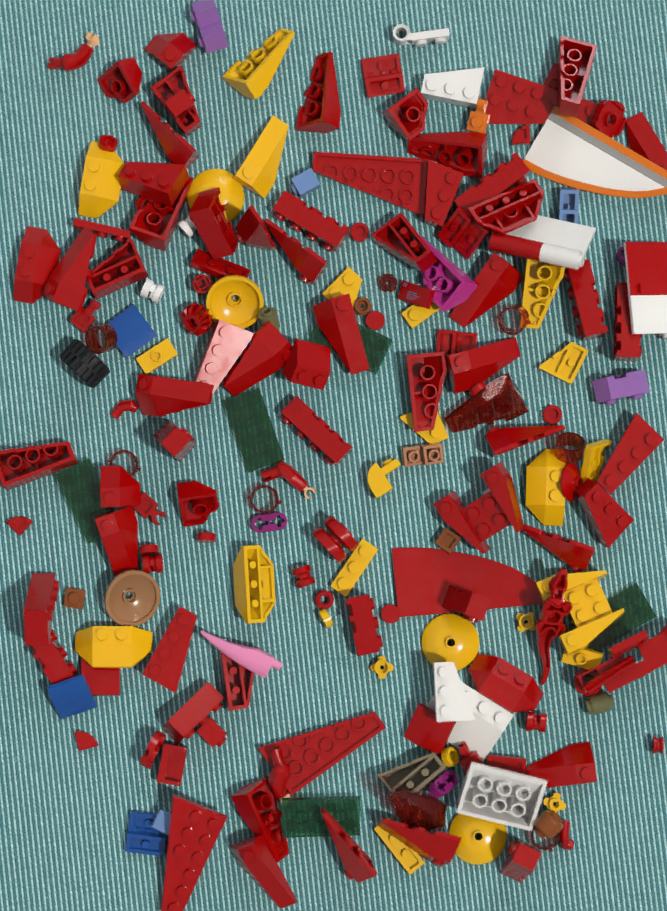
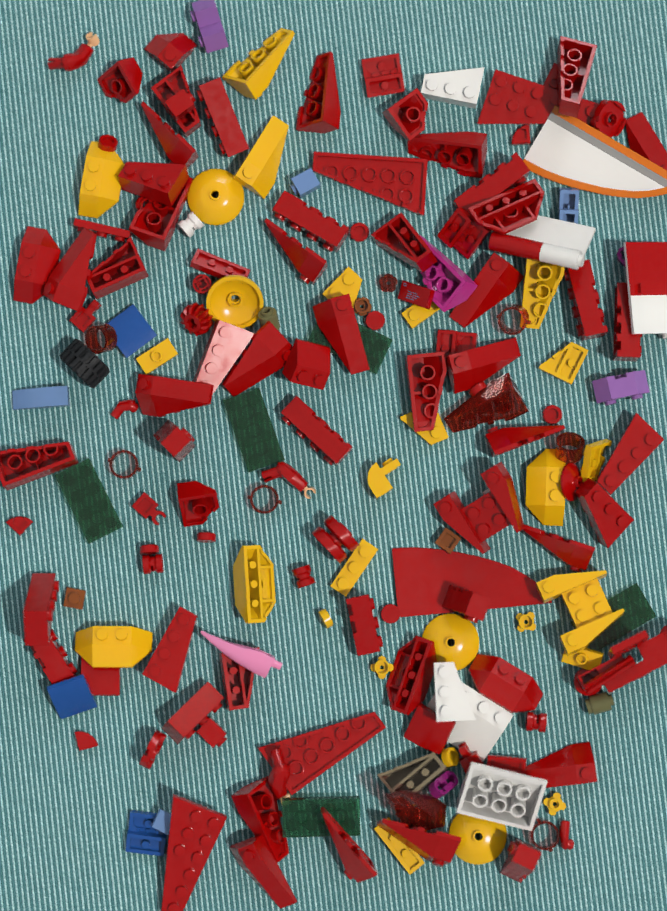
(41, 398): none -> medium blue slope
(118, 487): red slope -> none
(120, 538): red wedge -> none
(141, 602): medium nougat dish -> none
(152, 291): white wheel -> none
(172, 764): red panel -> none
(212, 224): red wedge -> none
(223, 117): none -> red wedge
(253, 231): red wedge -> none
(271, 527): magenta beam -> none
(324, 605): red plate -> none
(411, 675): none -> red wedge
(420, 38): white plate -> none
(422, 454): nougat slope -> none
(440, 192): red wedge -> none
(478, 120): orange plate -> none
(548, 824): dark orange head -> none
(551, 618): red animal -> none
(657, 745): red bush -> none

